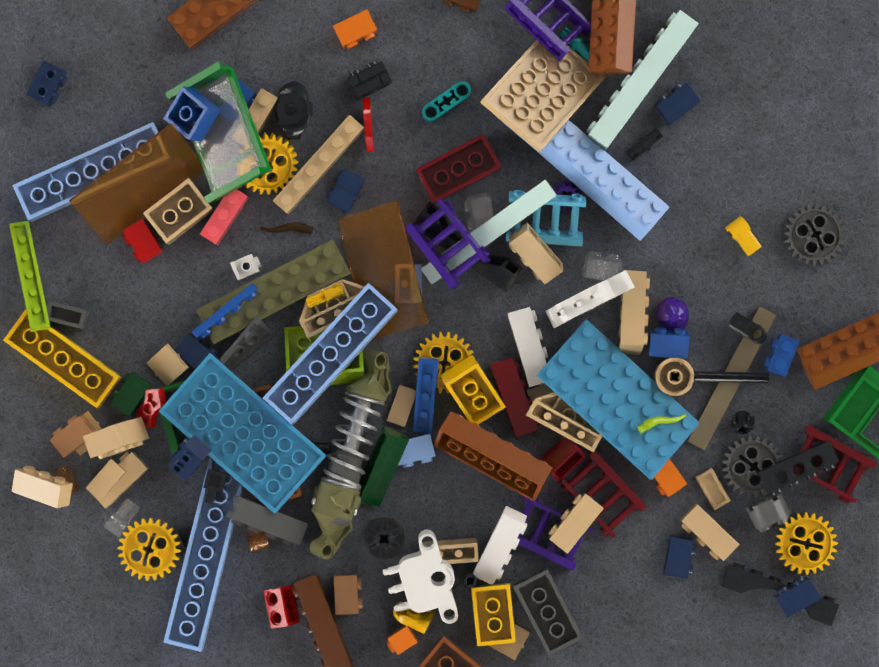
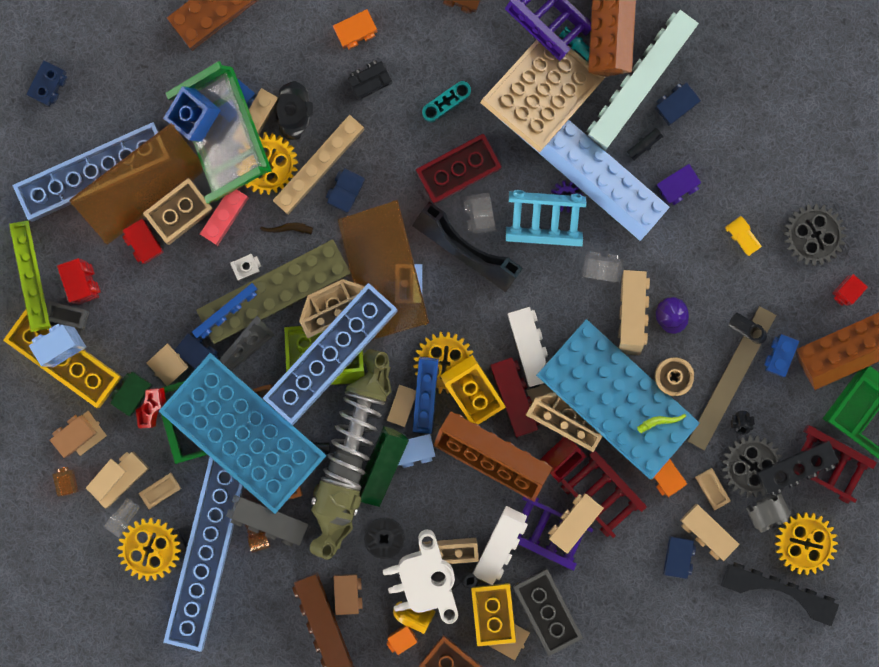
(42, 487): tan brick -> none
(57, 345): none -> light blue brick
(78, 281): none -> red brick
(116, 438): tan brick -> none
(160, 490): none -> tan tile
(189, 457): dark blue brick -> none
(214, 482): black plate -> none
(281, 606): red brick -> none
(325, 295): yellow axle -> none
(368, 125): red tile -> none
(440, 261): dark purple fence -> none
(497, 226): light aqua tile -> none
(535, 253): tan brick -> none
(589, 299): white piece -> none
(669, 343): blue brick -> none
(678, 184): none -> dark purple piece
(738, 377): black axle -> none
(796, 596): dark blue piece -> none
(849, 290): none -> red piece

